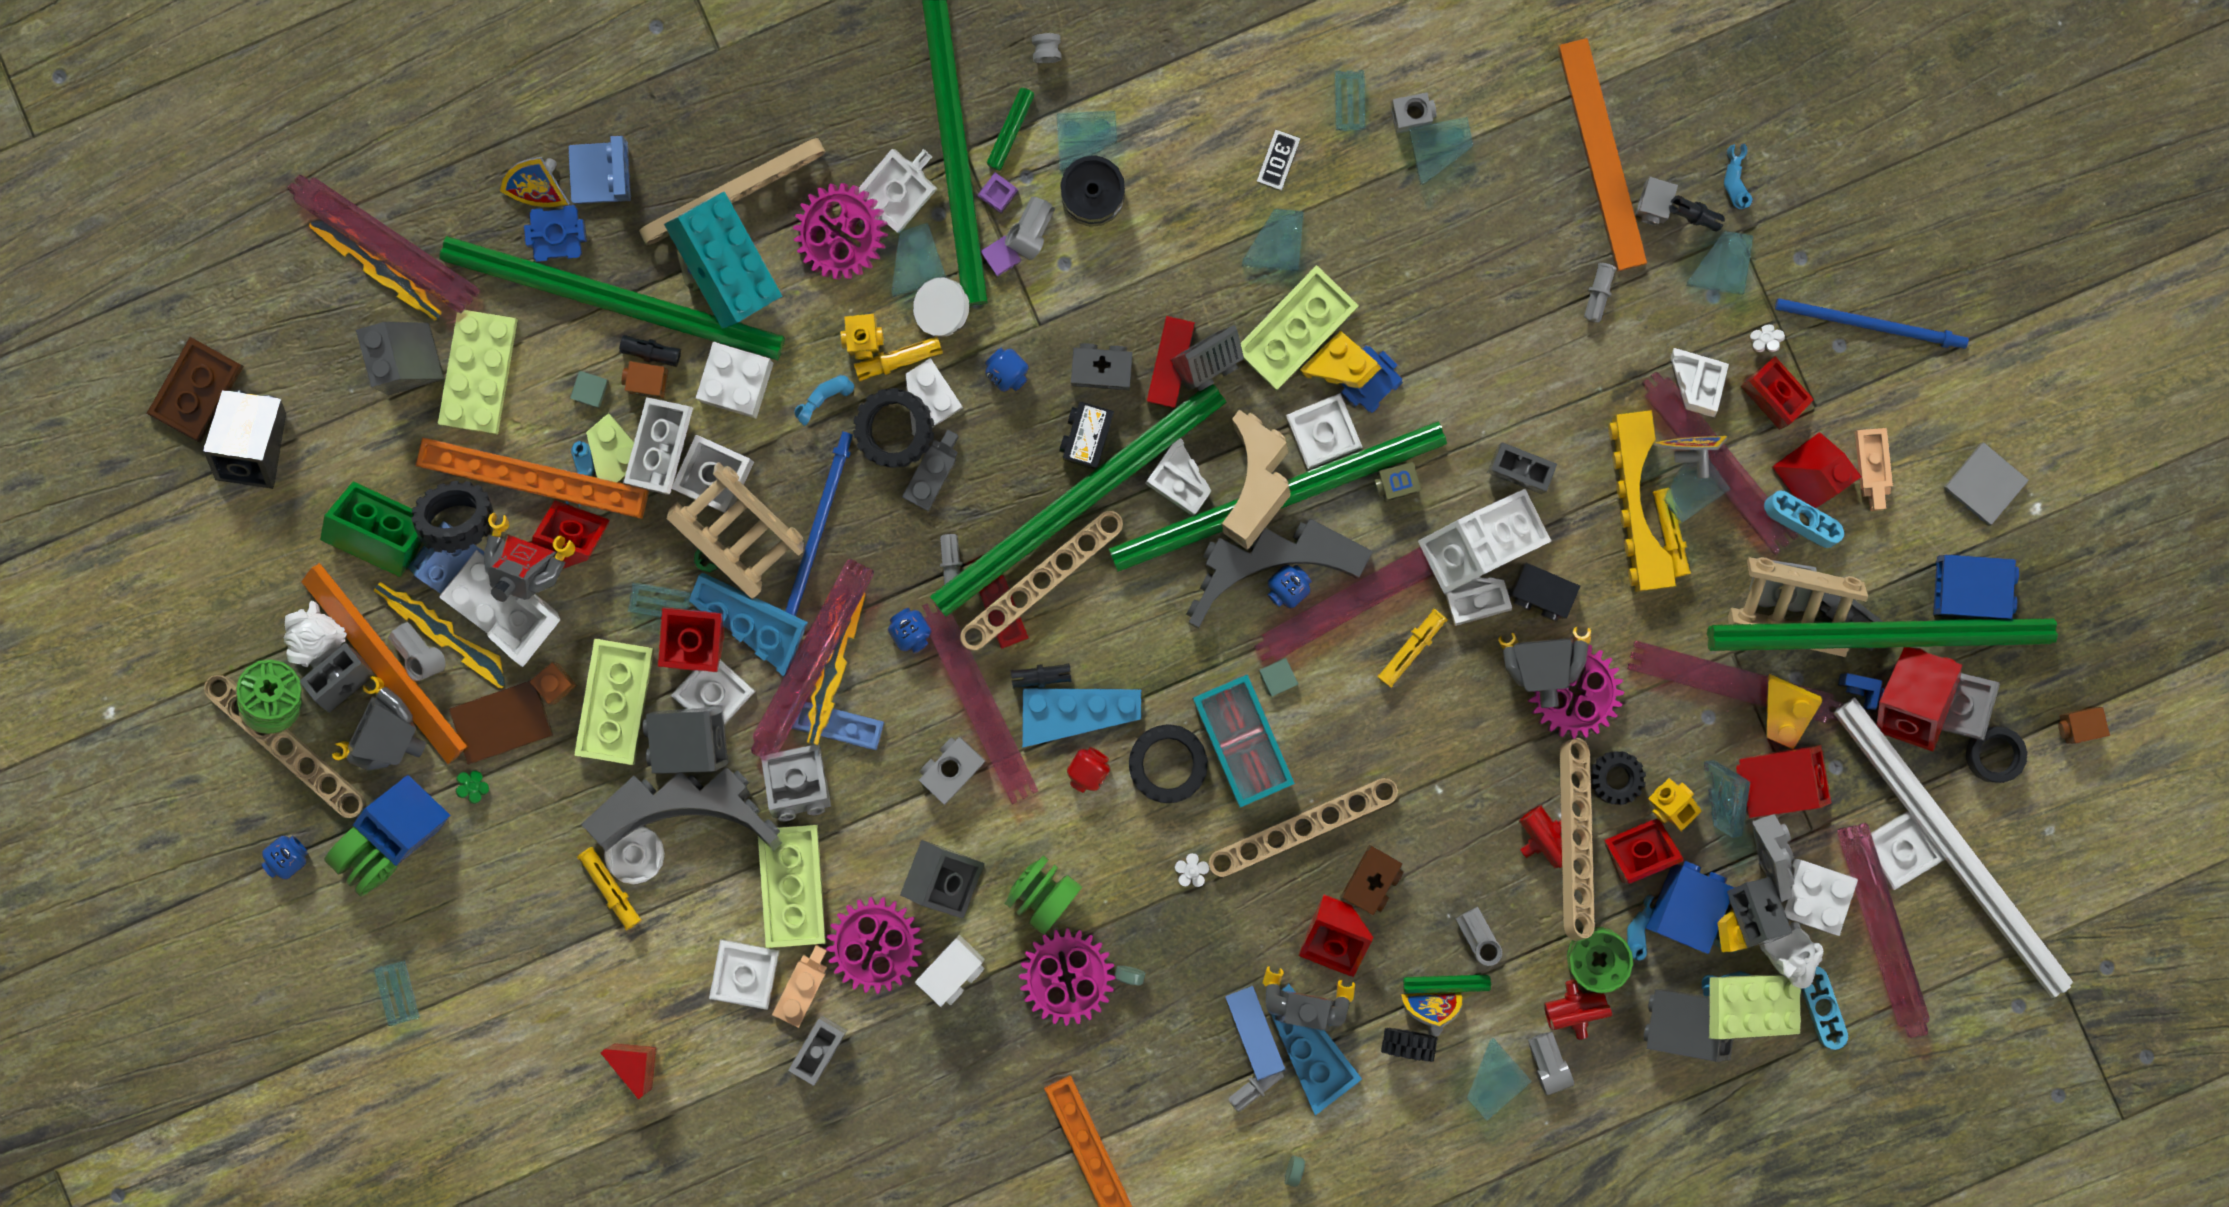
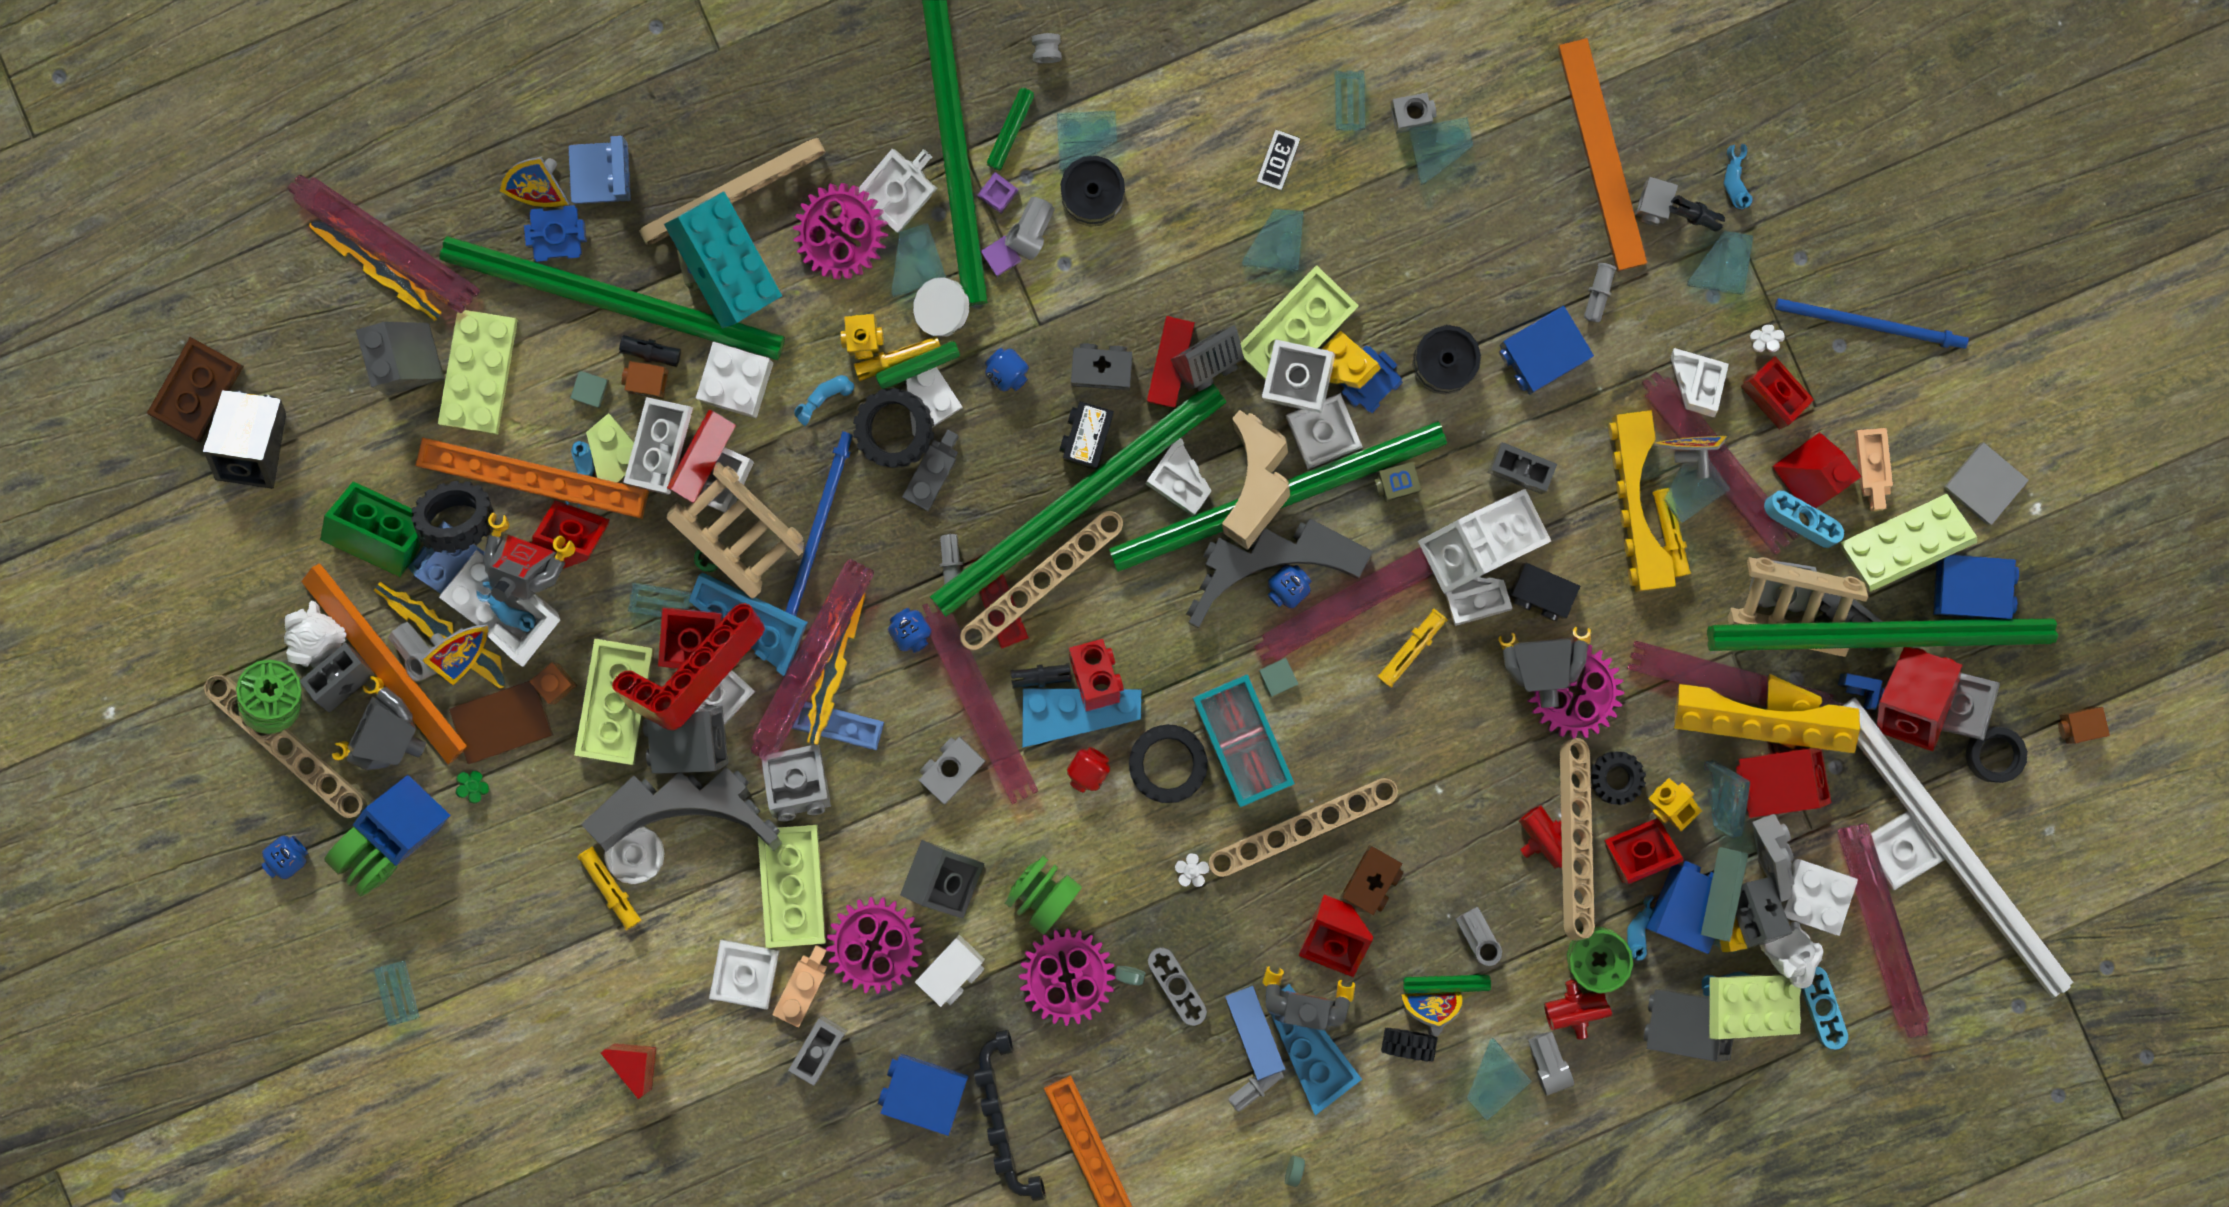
(456, 653): none -> shield
(508, 615): none -> dark azure arm
(697, 676): none -> red beam
(701, 456): none -> tile
(917, 365): none -> green axle
(922, 1094): none -> blue brick
(998, 1133): none -> black bar
(1089, 675): none -> red brick
(1195, 1001): none -> light grey beam
(1298, 376): none -> white brick
(1463, 354): none -> black wheel
(1545, 350): none -> blue brick
(1724, 894): none -> sand green tile
(1822, 728): none -> yellow arch
(1908, 542): none -> yellowish green plate

